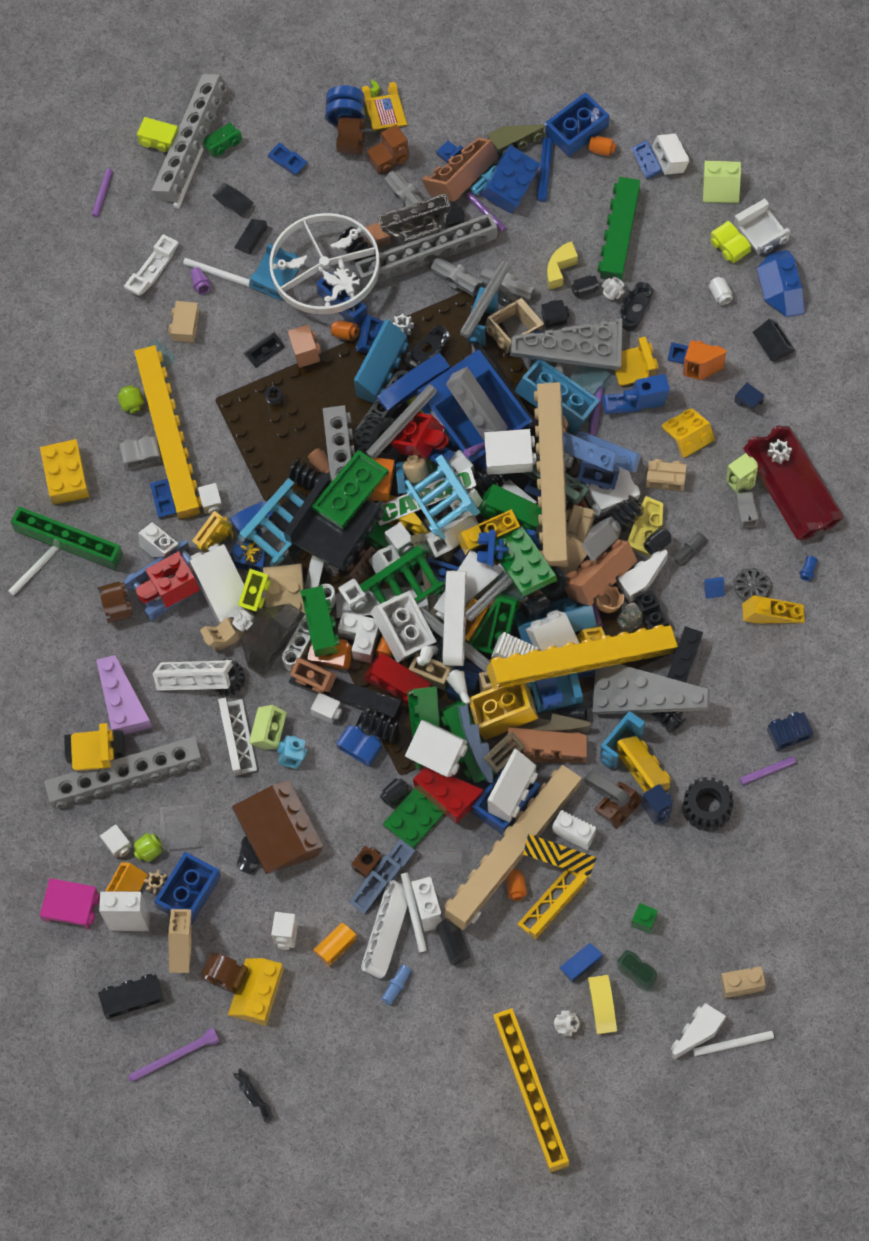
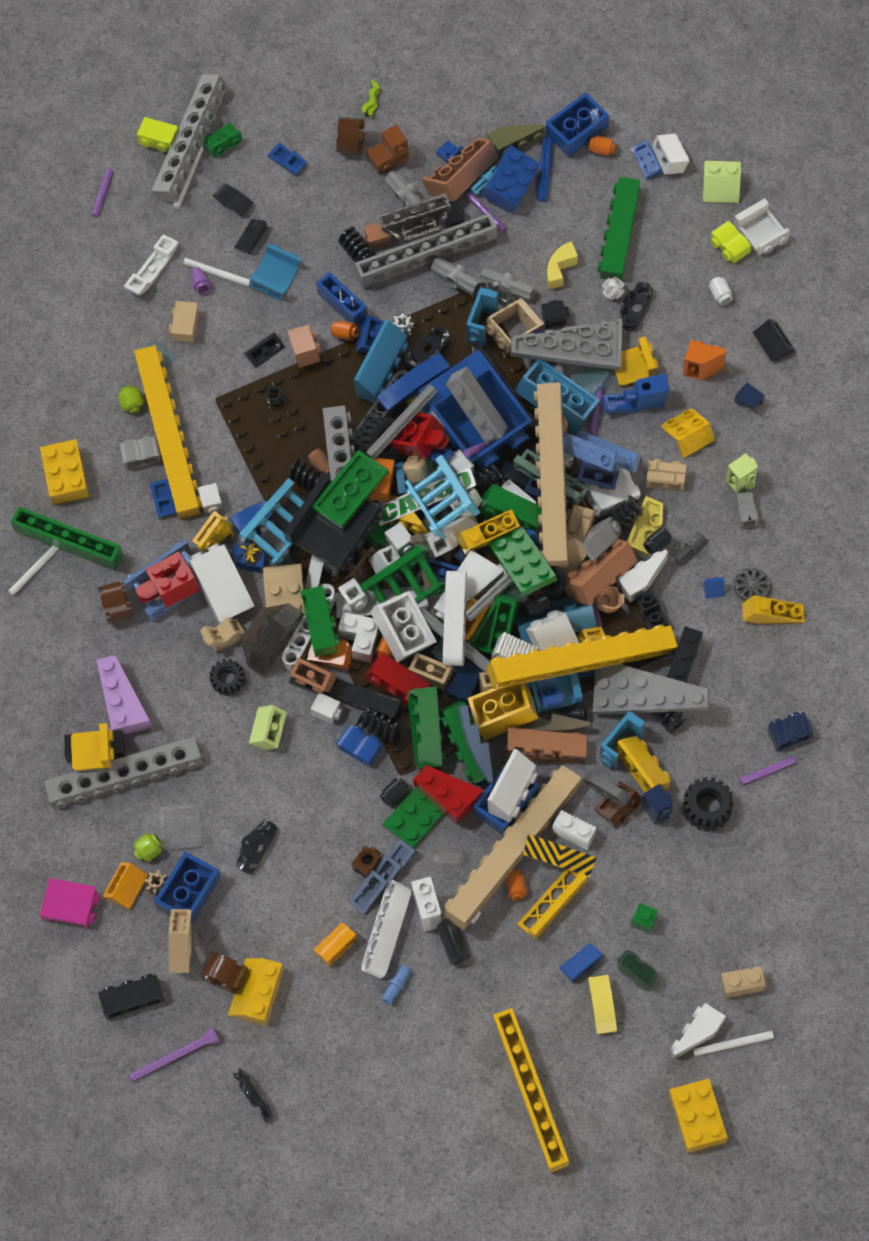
(116, 842): white brick -> none
(124, 911): white brick -> none
(156, 541): white slope -> none
(192, 675): white fence -> none
(228, 728): white fence -> none
(243, 619): white gear -> none
(253, 590): neon yellow brick -> none
(278, 827): reddish brown slope -> none
(284, 930): white brick -> none
(291, 752): medium azure brick -> none
(344, 102): blue wheel -> none
(344, 283): white piece -> none
(384, 110): yellow flag -> none
(413, 912): white bar -> none
(426, 655): white arm -> none
(436, 749): white brick -> none
(457, 681): white cone -> none
(485, 299): light grey axle -> none
(489, 539): blue hips -> none
(491, 763): dark tan tile -> none
(509, 451): white brick -> none
(566, 1023): white gear -> none
(585, 286): black brick -> none
(630, 617): clear rock -> none
(677, 352): blue slope -> none
(698, 1115): none -> yellow brick
(779, 456): white gear -> none
(781, 283): blue wedge -> none
(794, 485): dark red panel -> none
(808, 569): blue pin -> none

